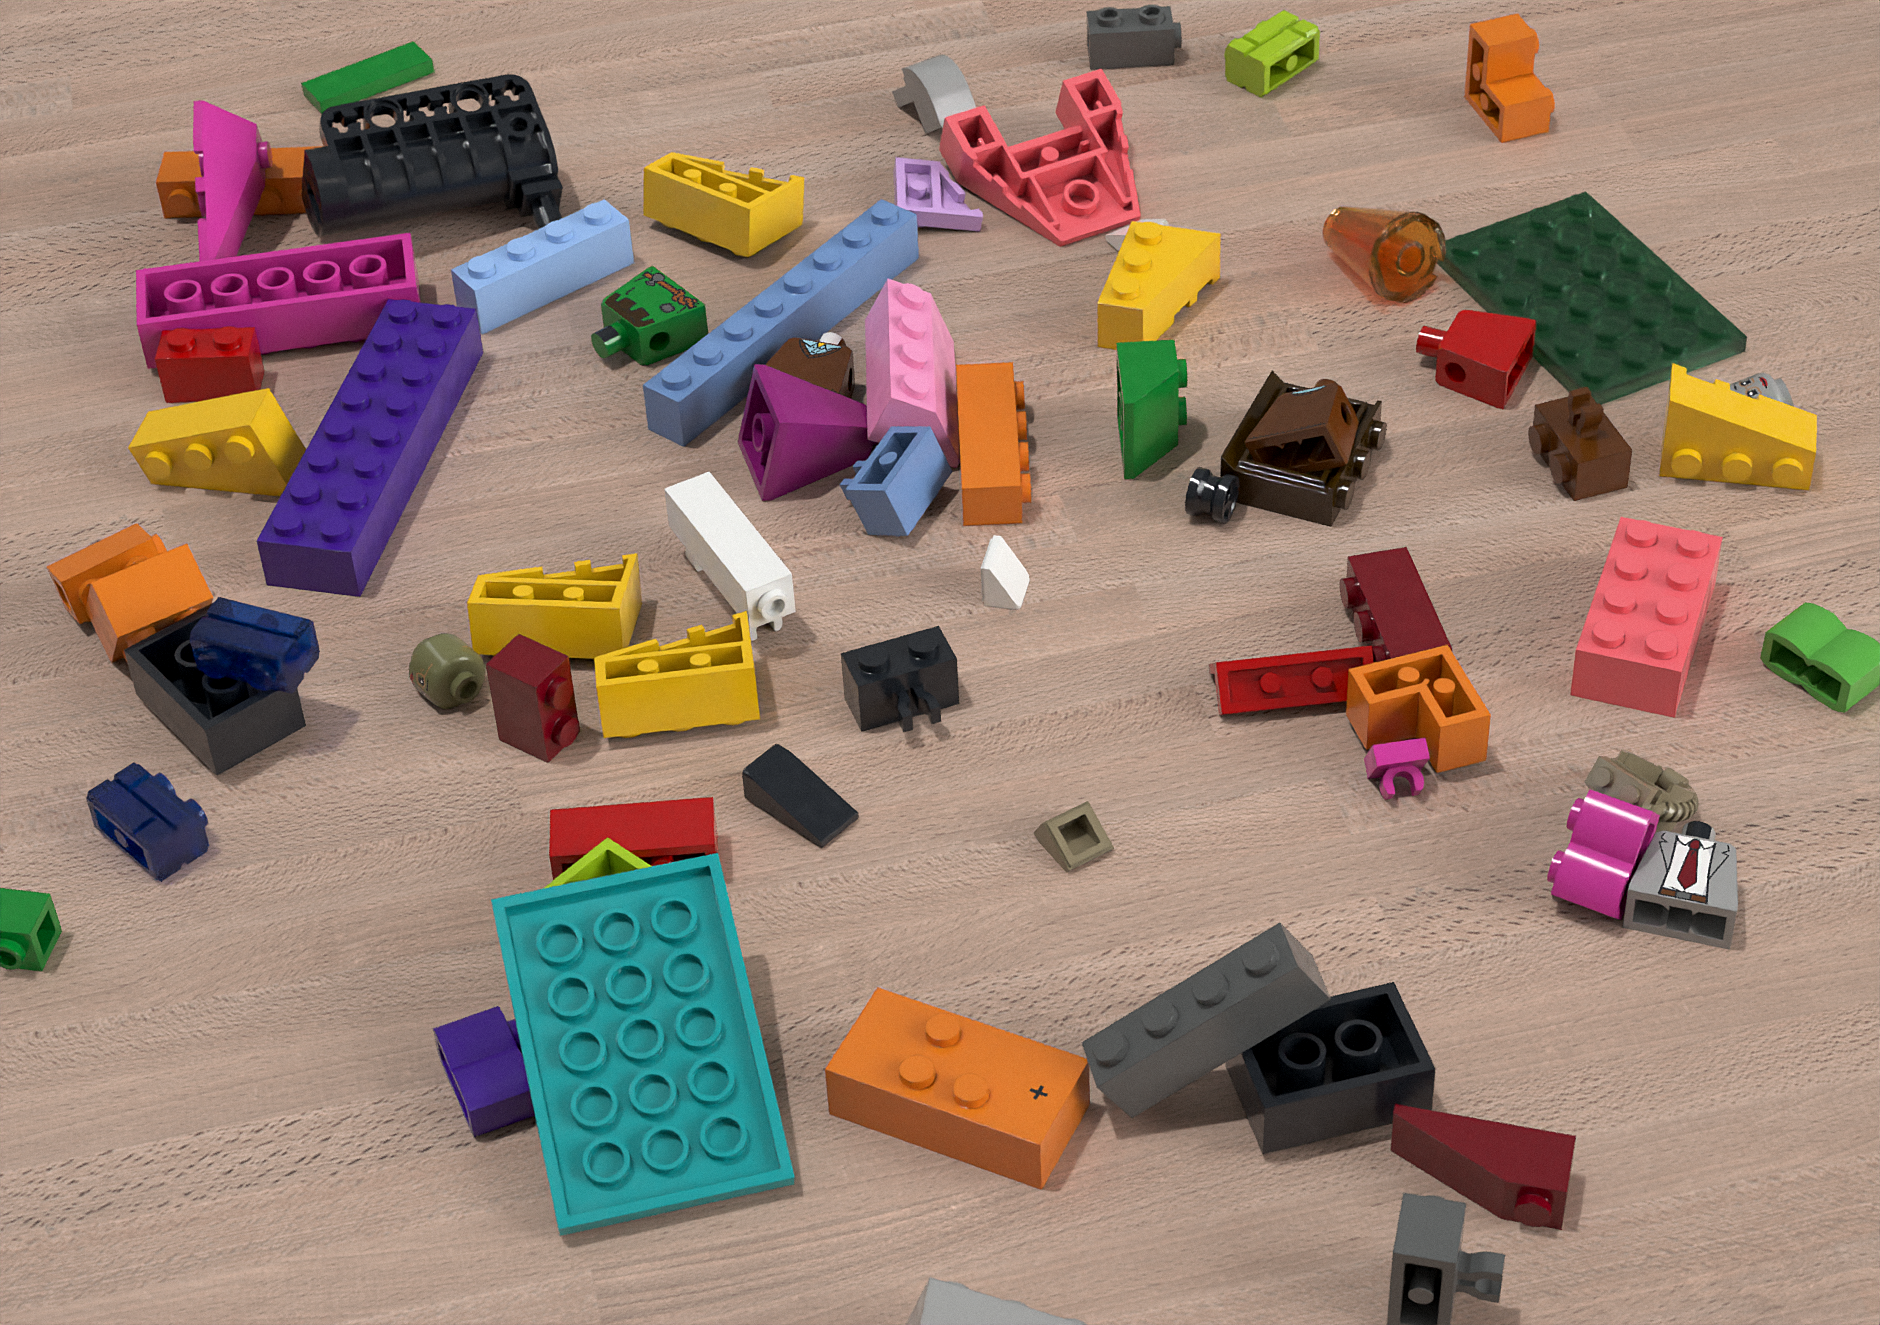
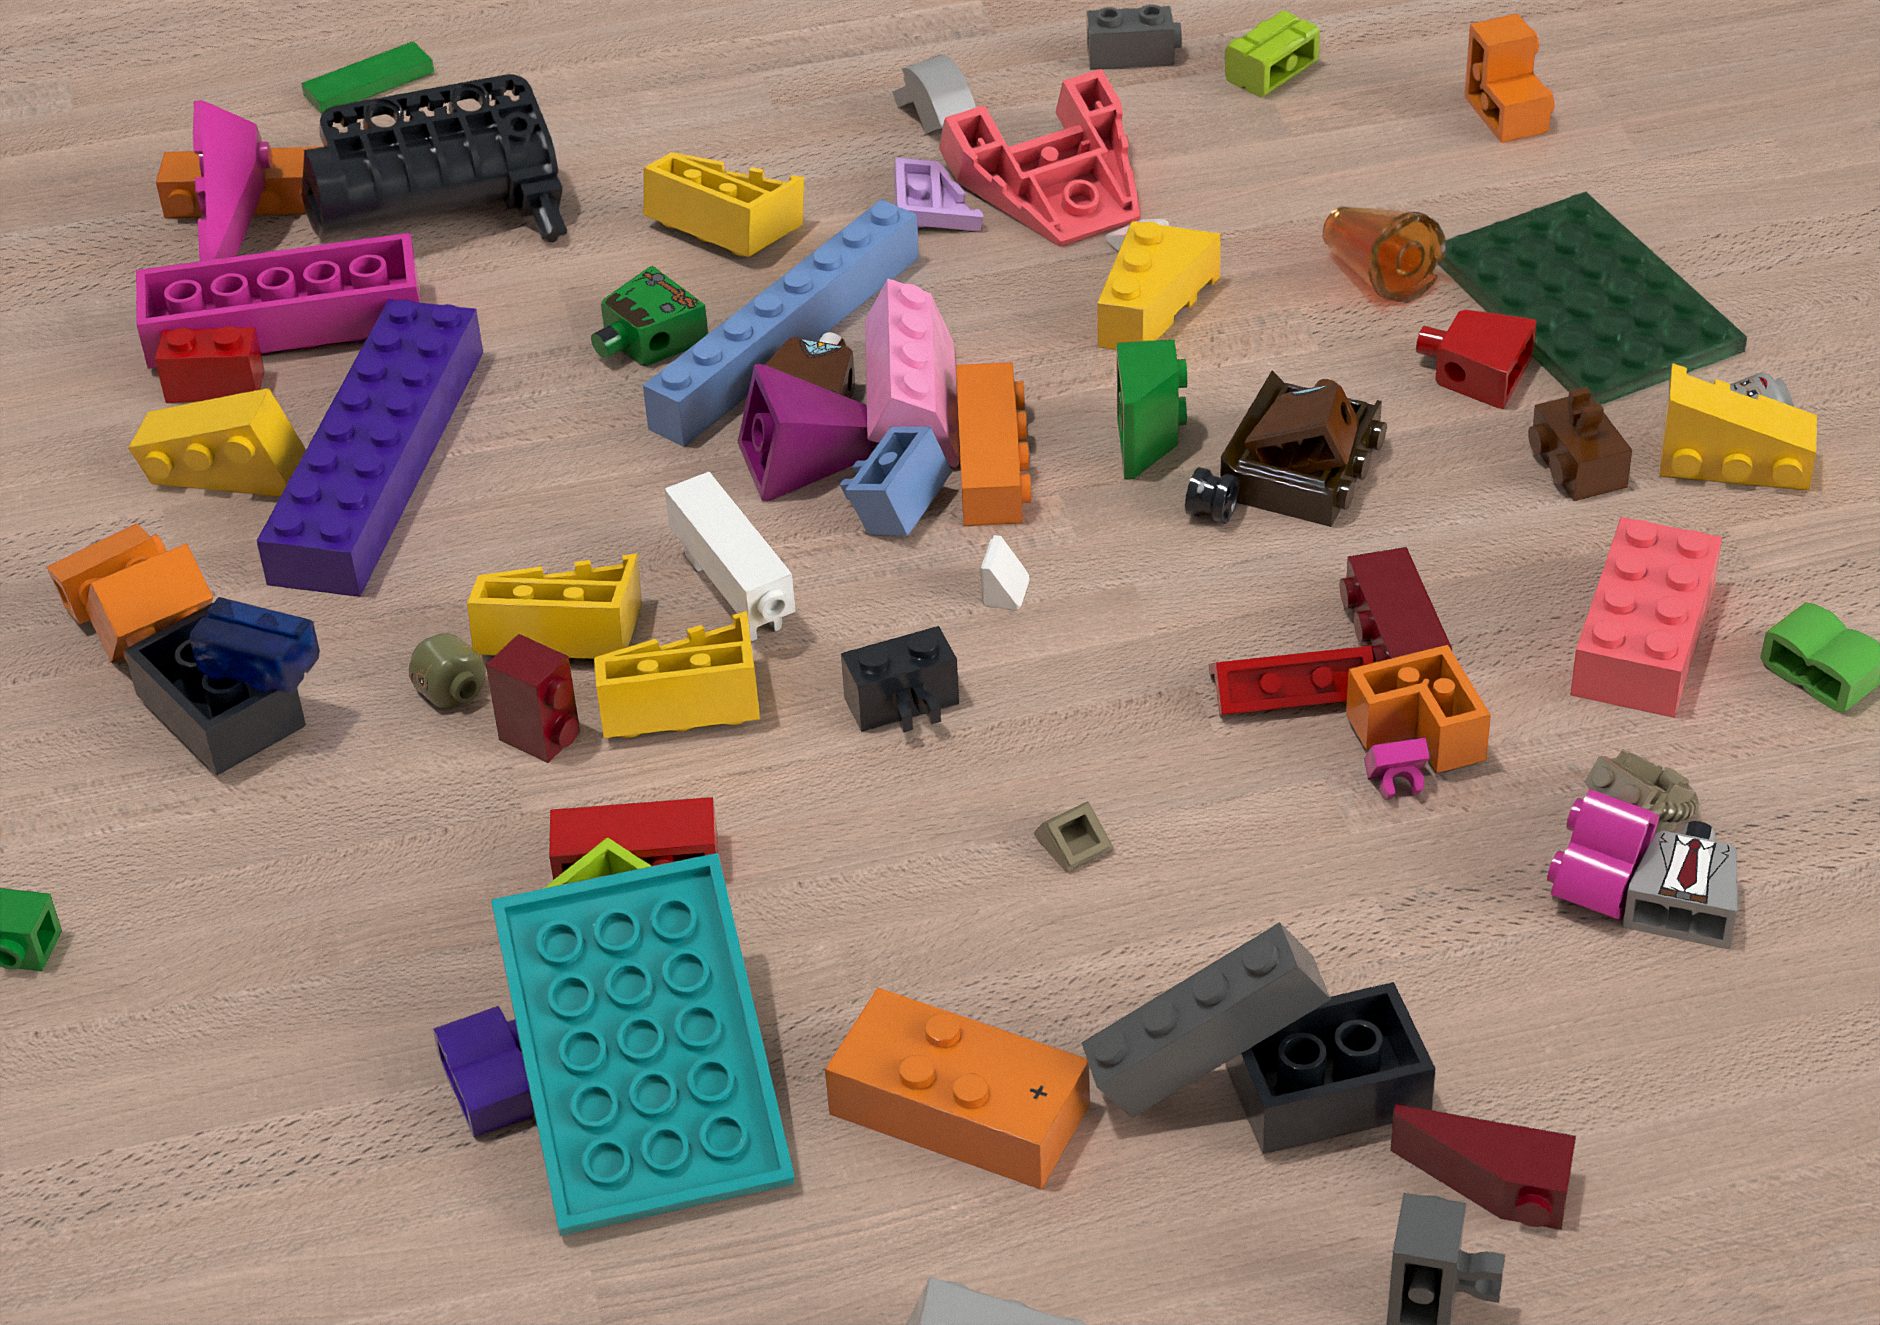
(149, 820): clear blue brick -> none
(544, 265): light blue brick -> none
(796, 796): black slope -> none

